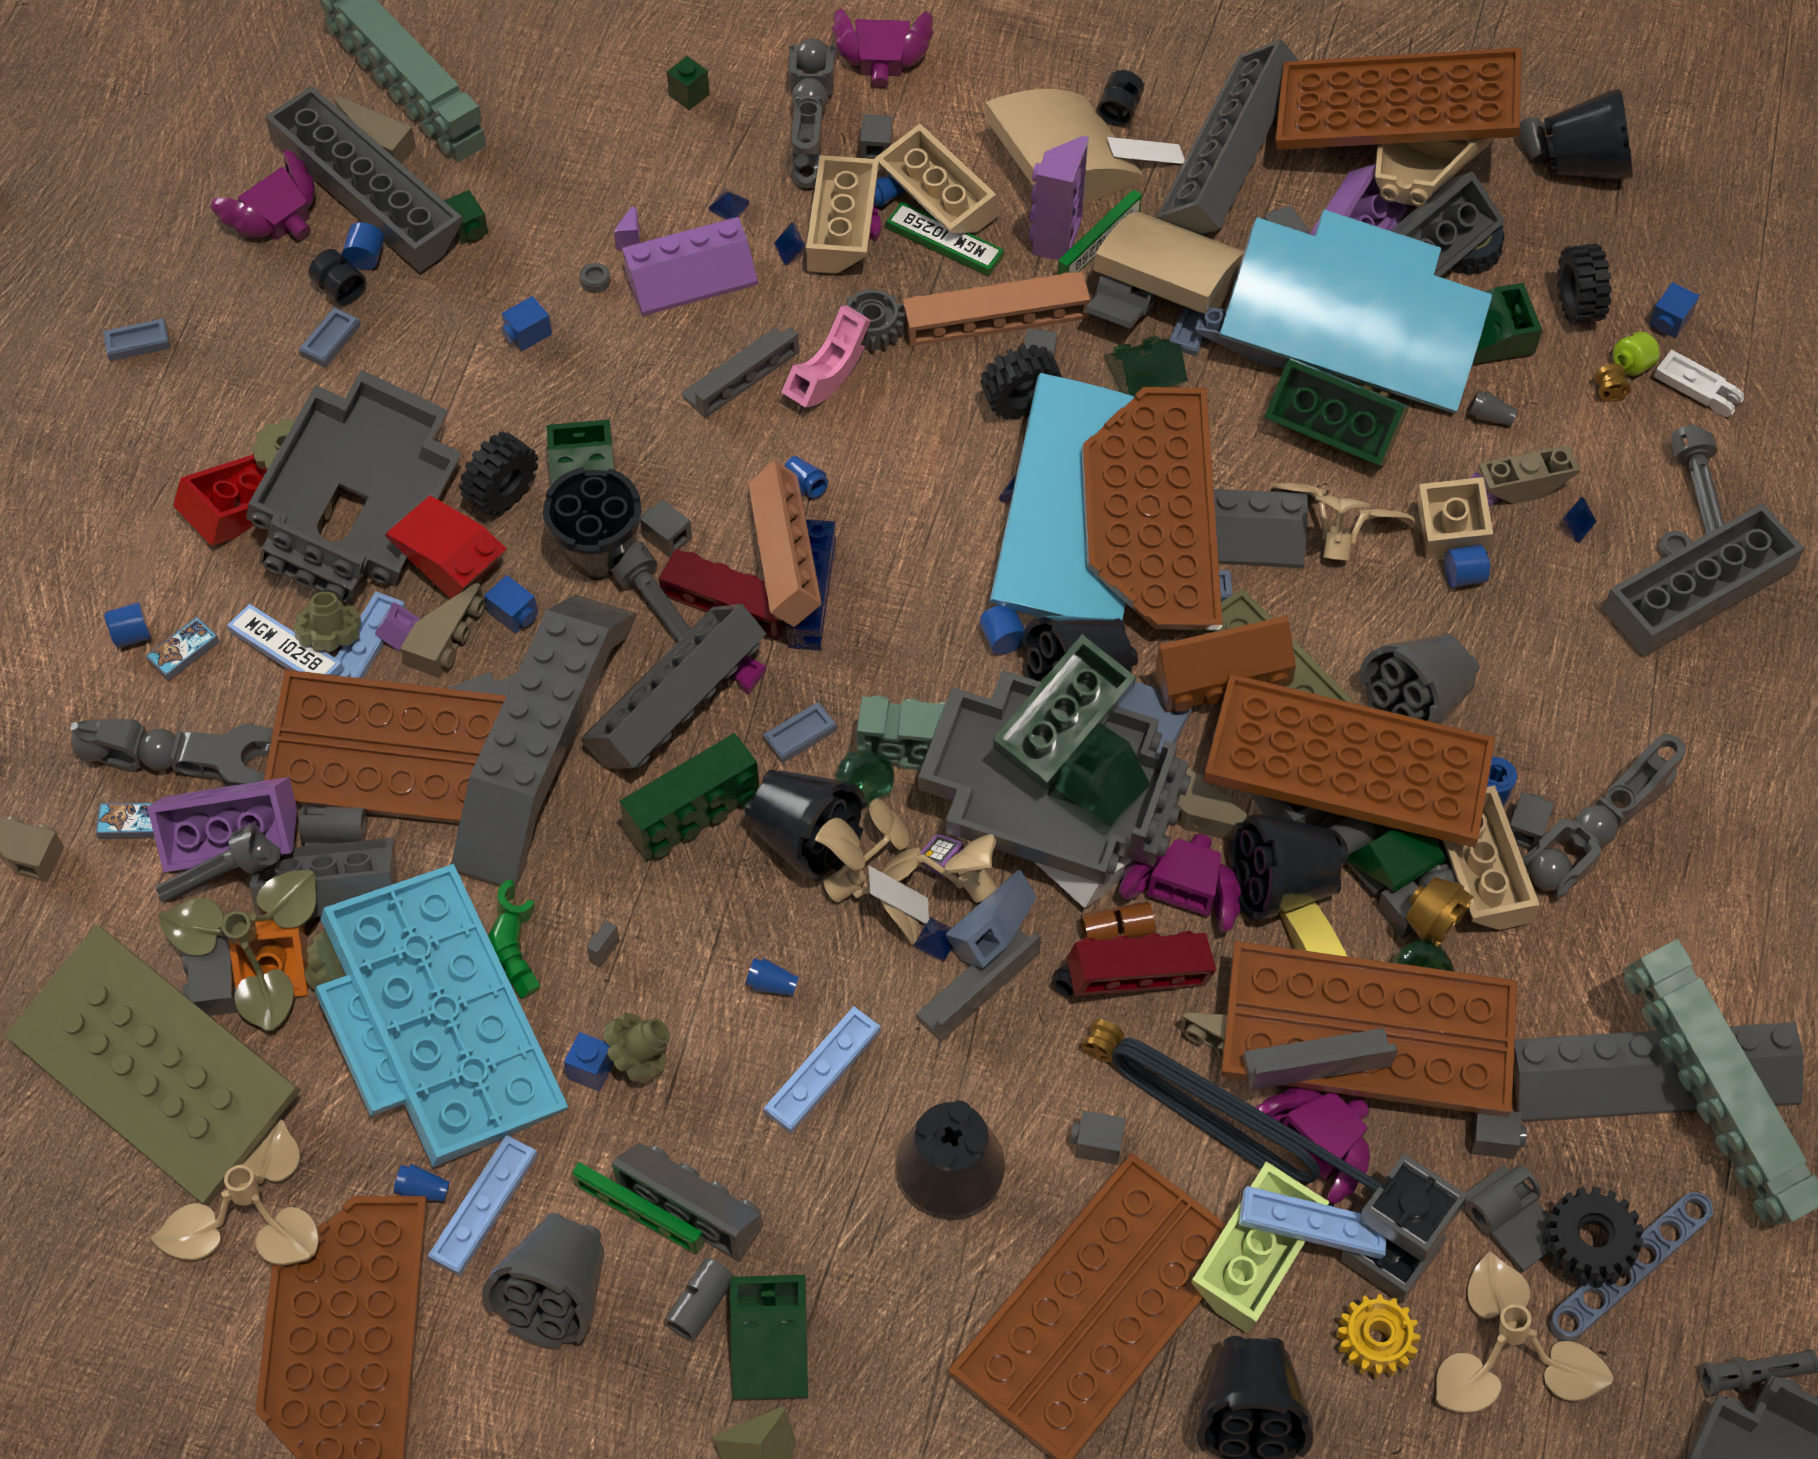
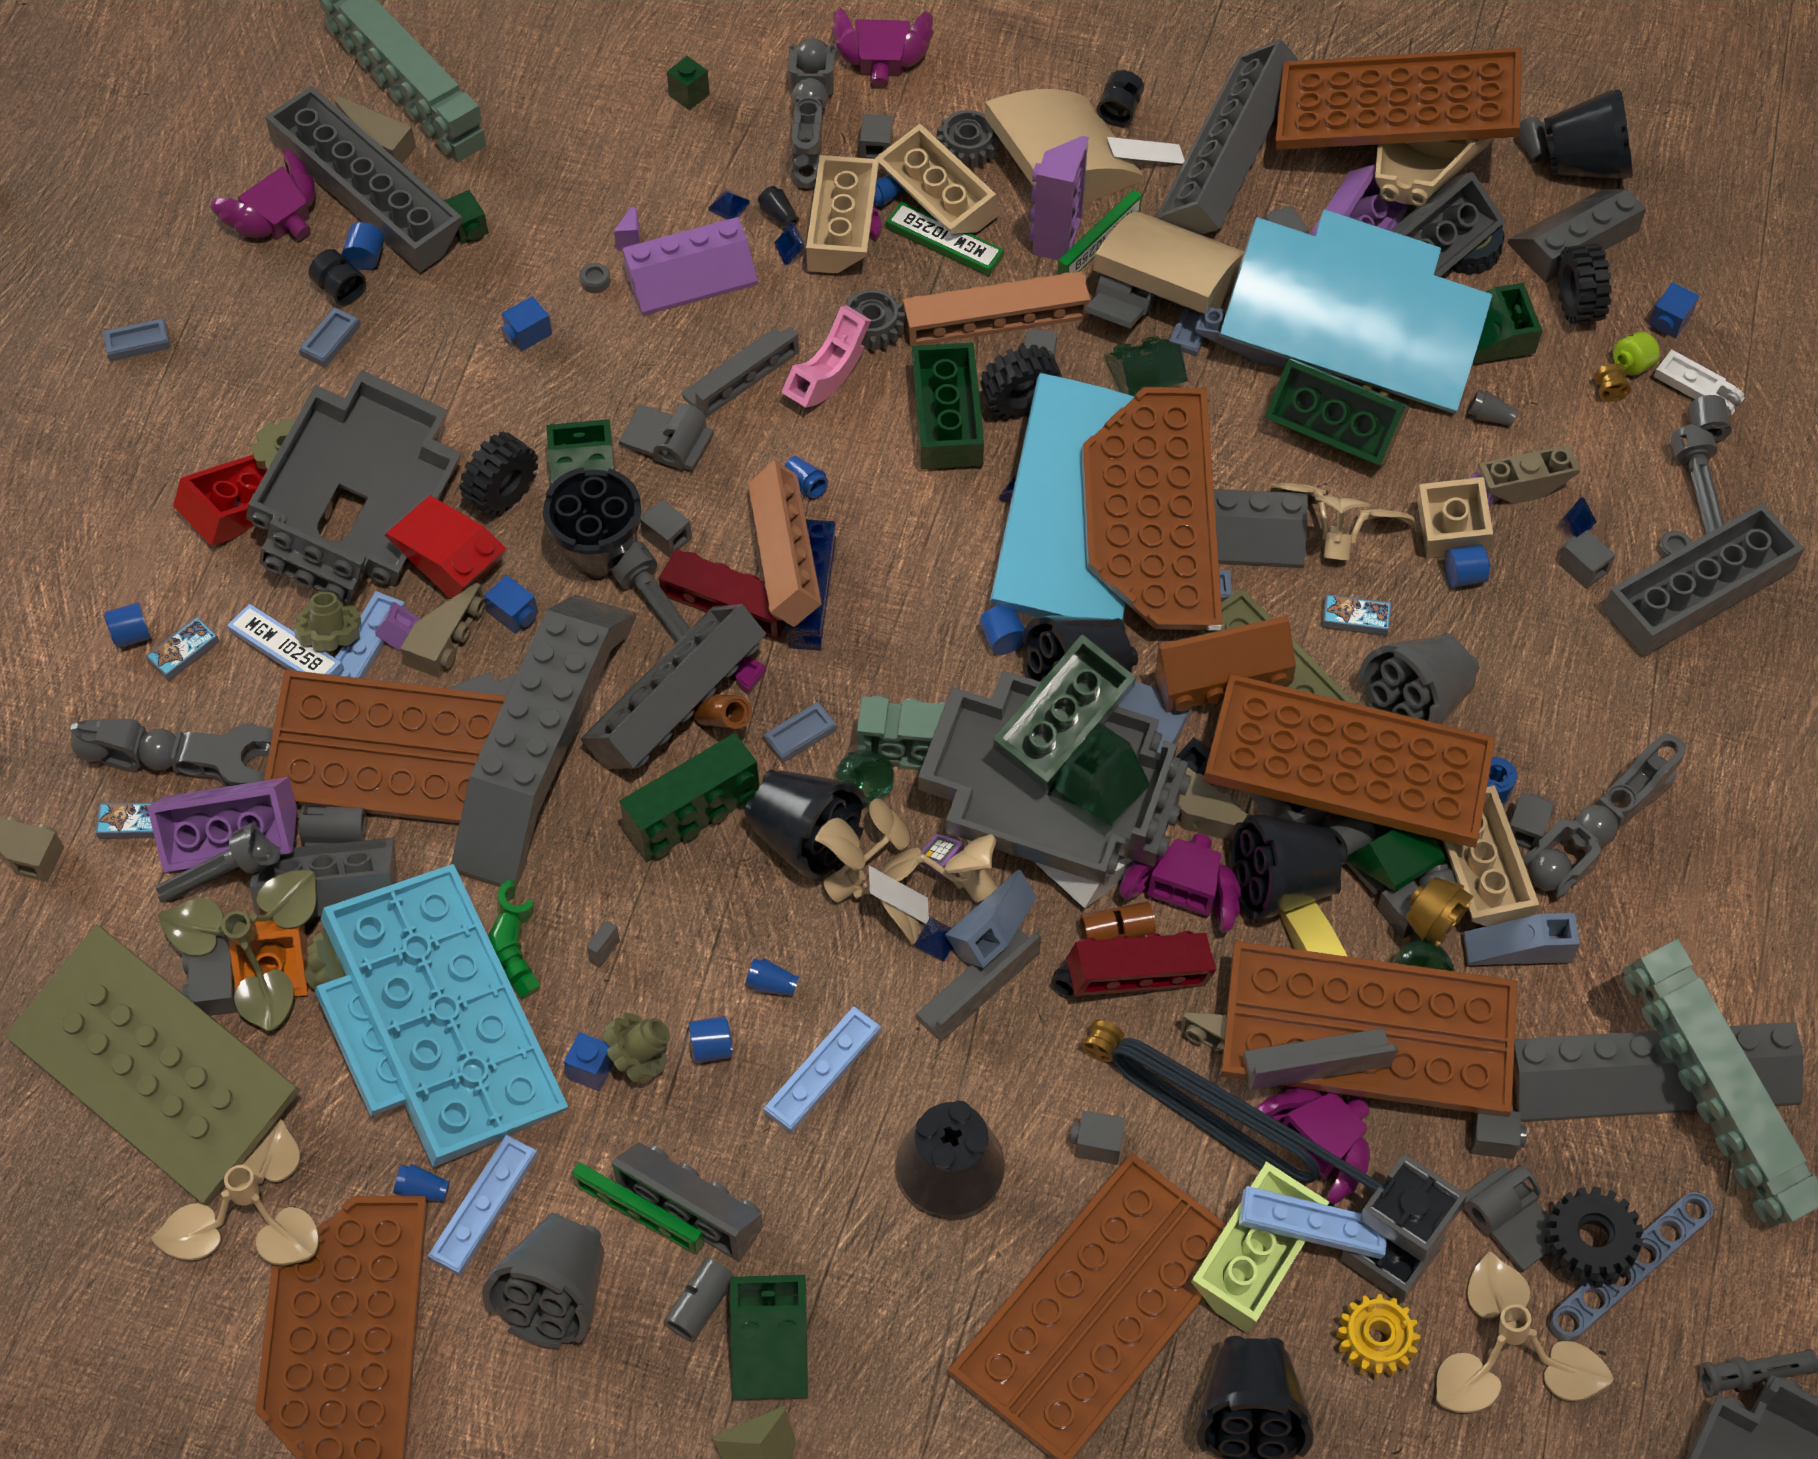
(669, 438): none -> dark grey piece
(710, 1039): none -> blue piece
(723, 711): none -> dark orange pin
(777, 206): none -> black cone
(947, 406): none -> dark green brick
(969, 137): none -> dark grey gear
(1196, 755): none -> black slope
(1356, 614): none -> tile
(1524, 941): none -> sand blue slope
(1586, 559): none -> dark grey brick
(1599, 218): none -> dark grey slope
(1711, 415): none -> dark grey piece

